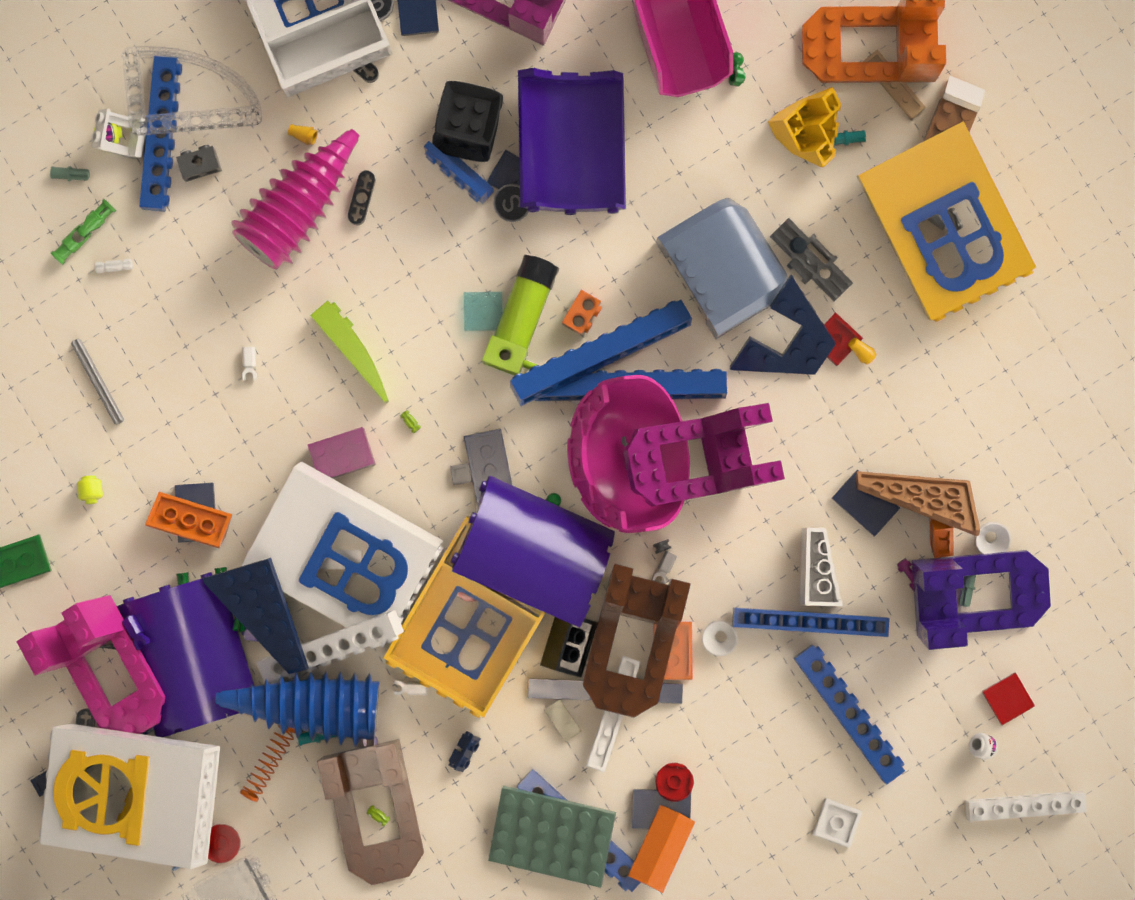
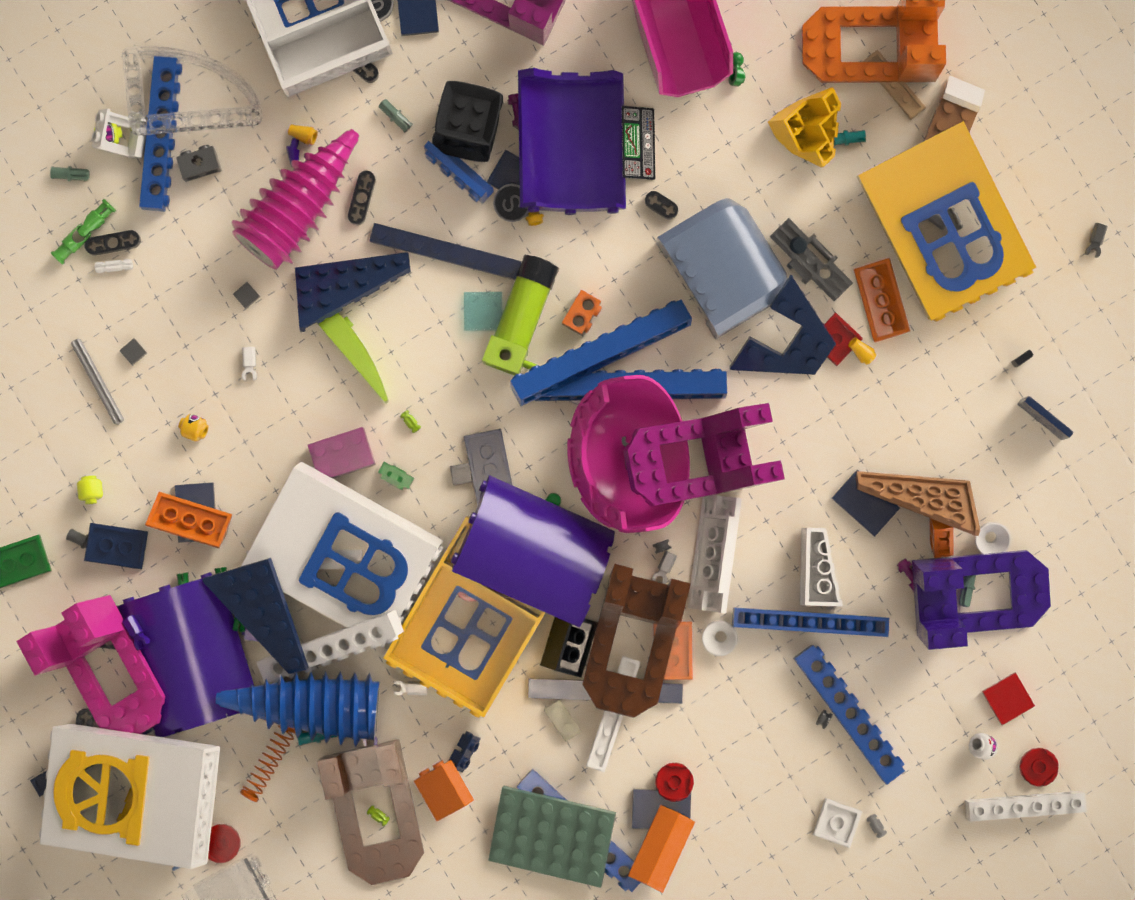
(77, 538): none -> dark grey pin
(116, 546): none -> dark blue tile
(125, 235): none -> black beam
(133, 351): none -> dark grey tile
(193, 427): none -> yellow head
(246, 295): none -> dark grey tile
(293, 152): none -> dark purple bar
(331, 286): none -> dark blue wing
(395, 115): none -> sand green axle
(395, 476): none -> piece
(443, 789): none -> orange brick
(444, 251): none -> dark blue plate
(513, 100): none -> magenta bar
(534, 218): none -> yellow plate
(638, 142): none -> sticker
(658, 208): none -> black beam
(714, 553): none -> white slope
(823, 719): none -> dark grey bush
(876, 826): none -> light grey piece
(882, 300): none -> orange slope
(1022, 358): none -> black tile
(1039, 767): none -> red tile
(1045, 418): none -> tile
(1097, 239): none -> dark grey bar

